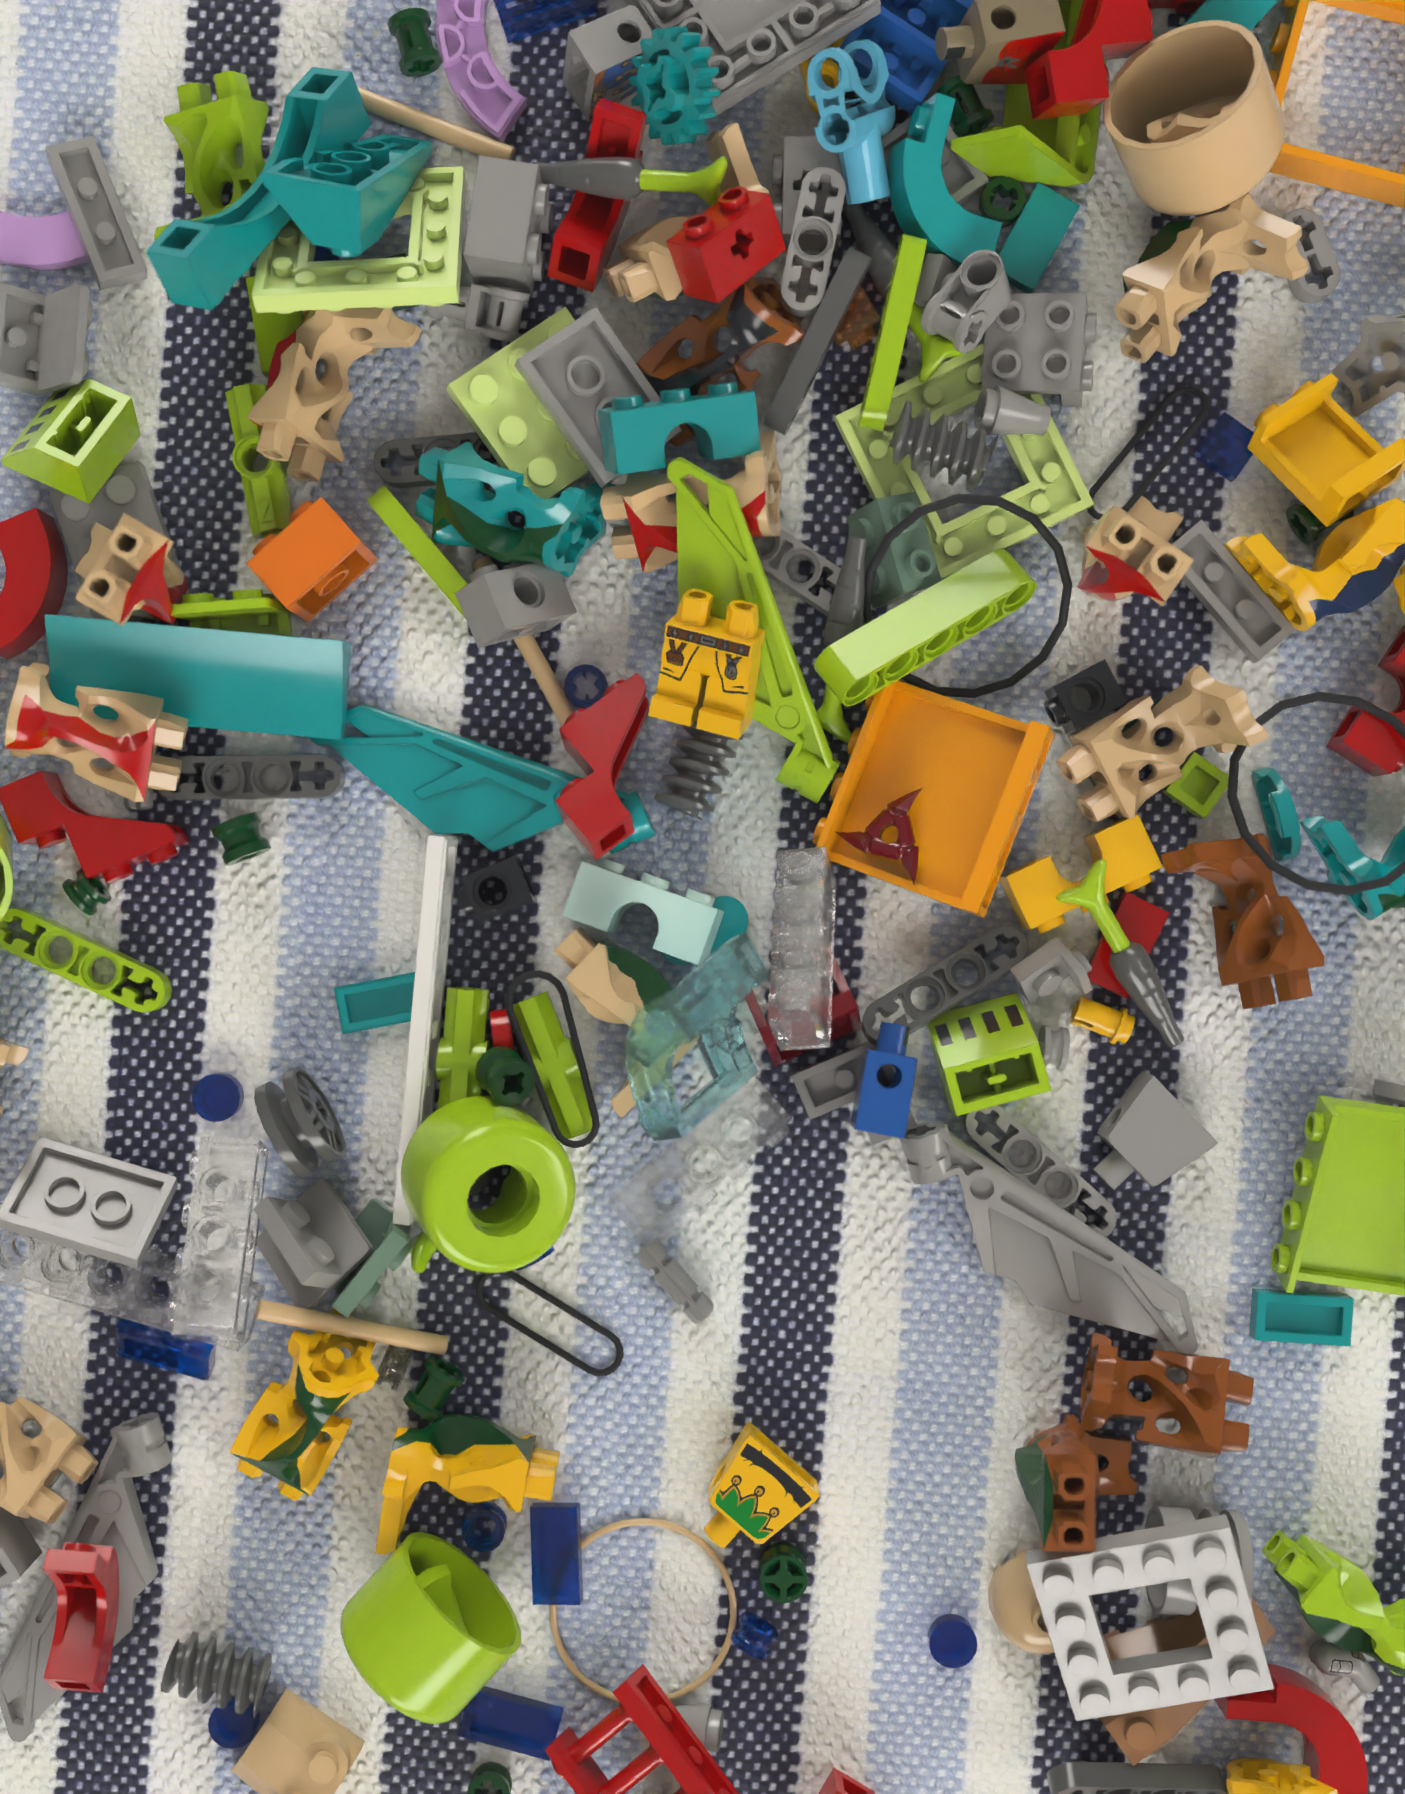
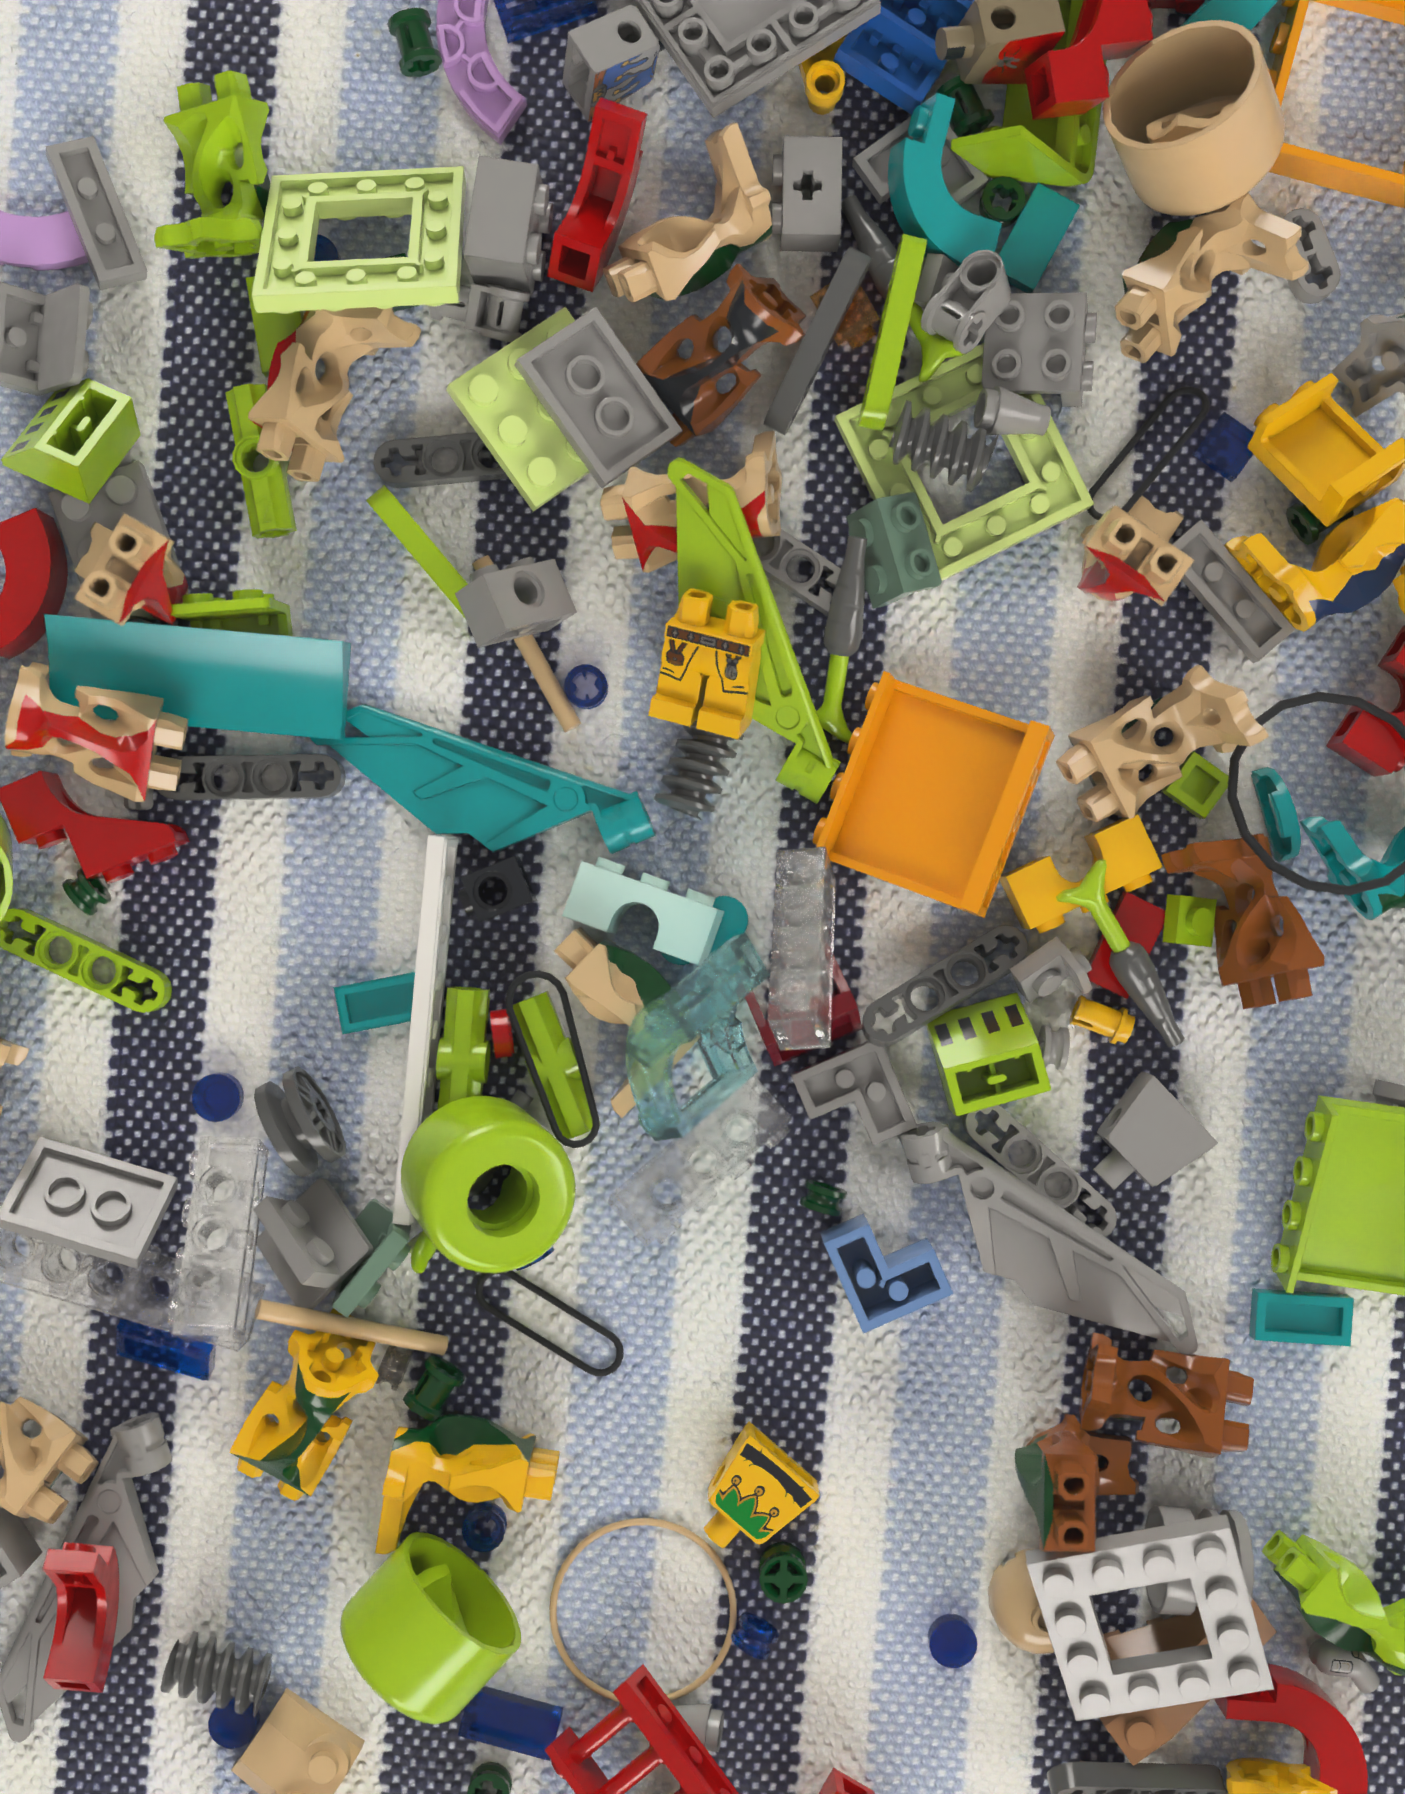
(209, 254): teal arch -> none
(241, 838): dark green wheel -> none
(311, 559): orange brick -> none
(348, 195): teal wedge -> none
(435, 126): tan bar -> none
(478, 518): teal hips -> none
(500, 1064): dark green wheel -> none
(556, 1553): clear blue tile -> none
(600, 744): red arch -> none
(628, 178): dark grey piece -> none
(637, 431): teal arch -> none
(675, 85): teal gear -> none
(676, 1281): light grey axle -> none
(726, 244): red brick -> none
(823, 1197): none -> dark green bush
(832, 211): light grey beam -> none
(858, 129): medium azure connector -> none
(880, 1107): blue torso -> none
(887, 1285): none -> medium blue brick
(903, 847): dark red piece -> none
(924, 627): lime beam -> none
(1043, 531): black piece -> none
(1103, 691): black brick -> none
(1189, 920): none -> lime plate

